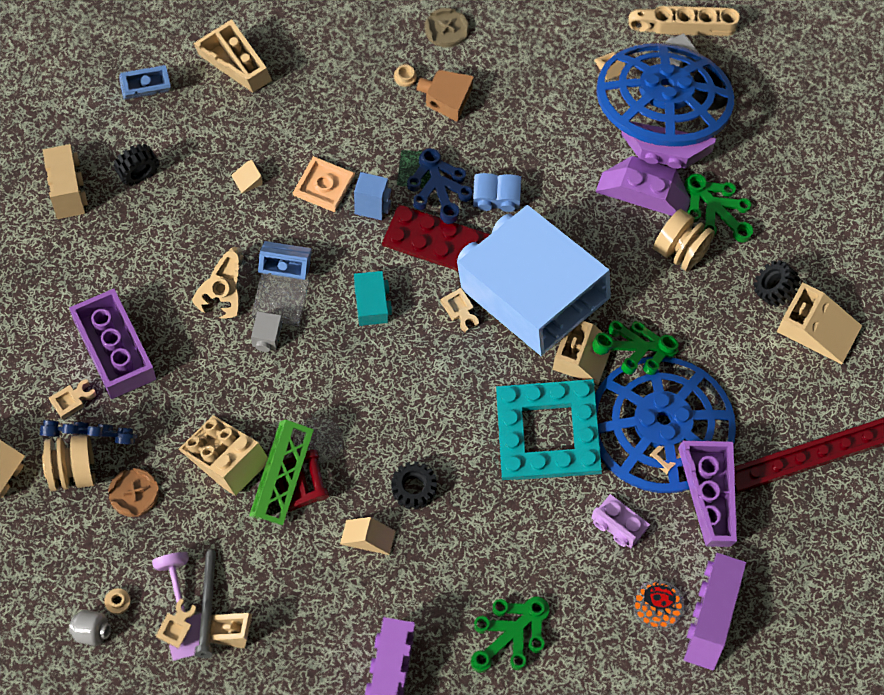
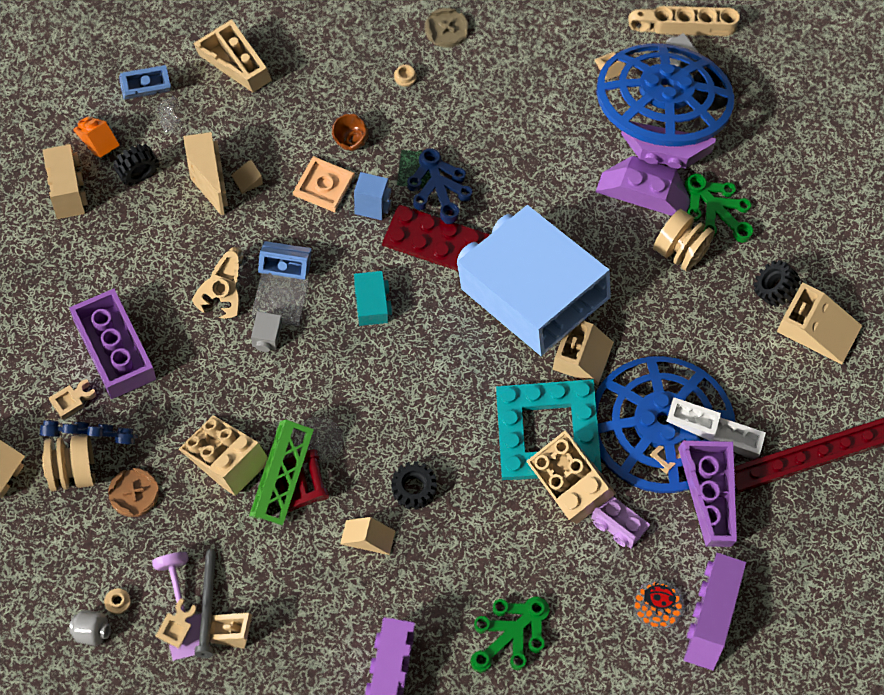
(96, 136): none -> orange slope
(168, 119): none -> clear bracket
(206, 168): none -> tan slope
(348, 126): none -> dark orange hair
(447, 92): medium nougat torso -> none
(459, 306): tan plate -> none
(497, 192): medium blue brick -> none
(571, 477): none -> tan slope
(663, 346): green plant -> none
(712, 427): none -> white slope

